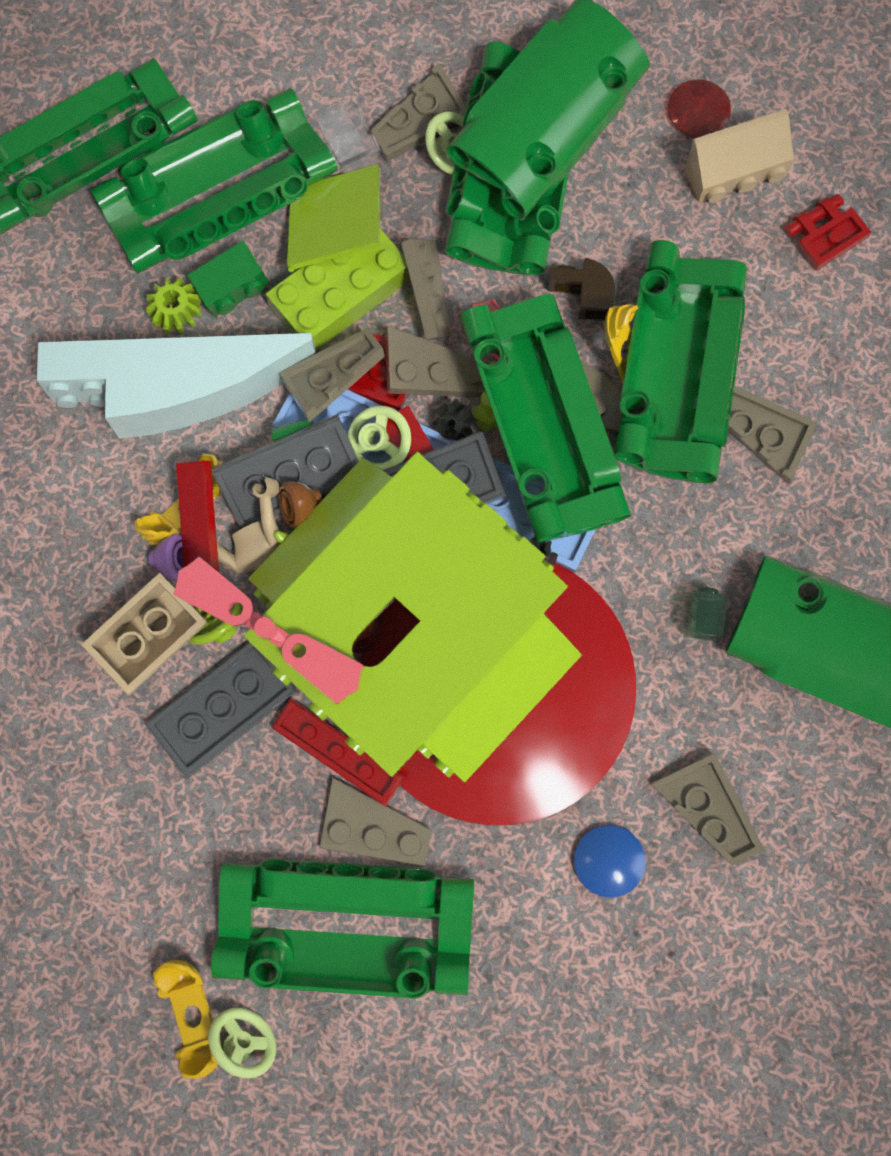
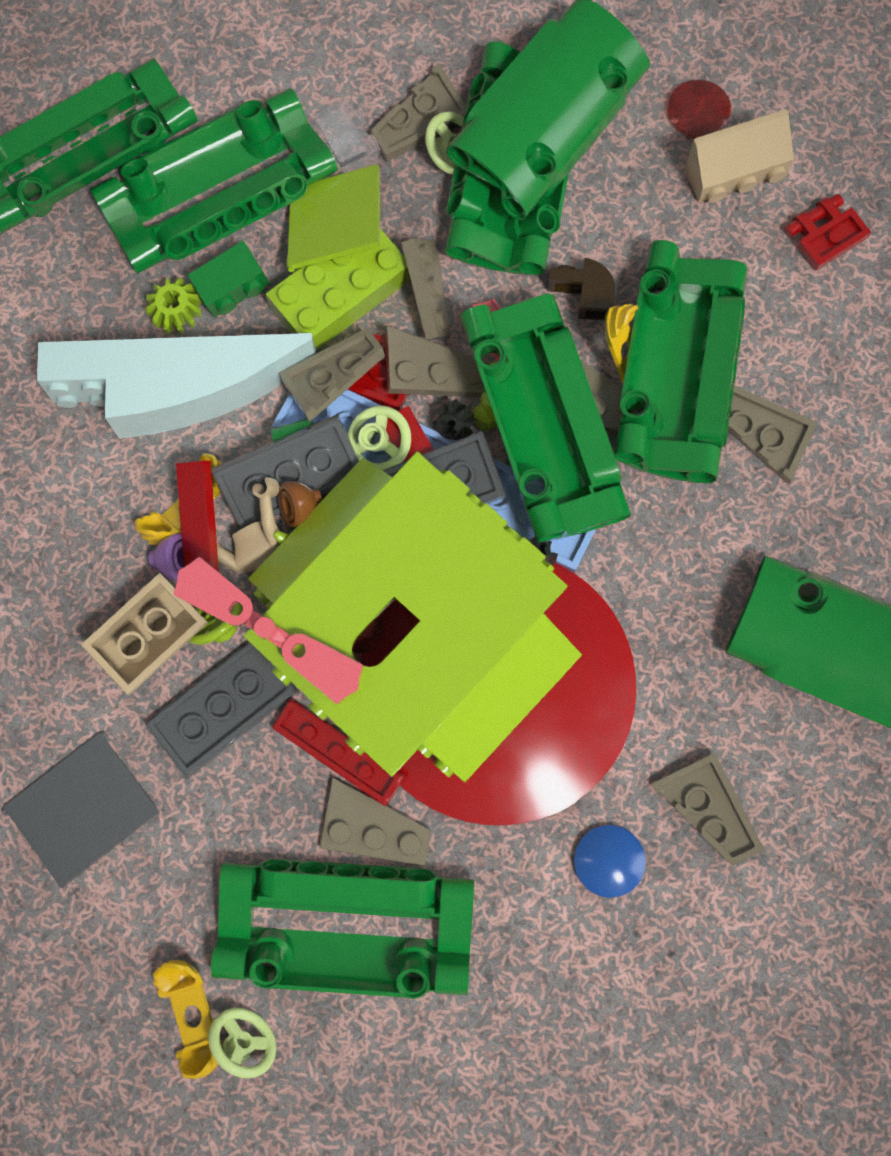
(81, 809): none -> dark grey piece
(706, 614): clear green brick -> none

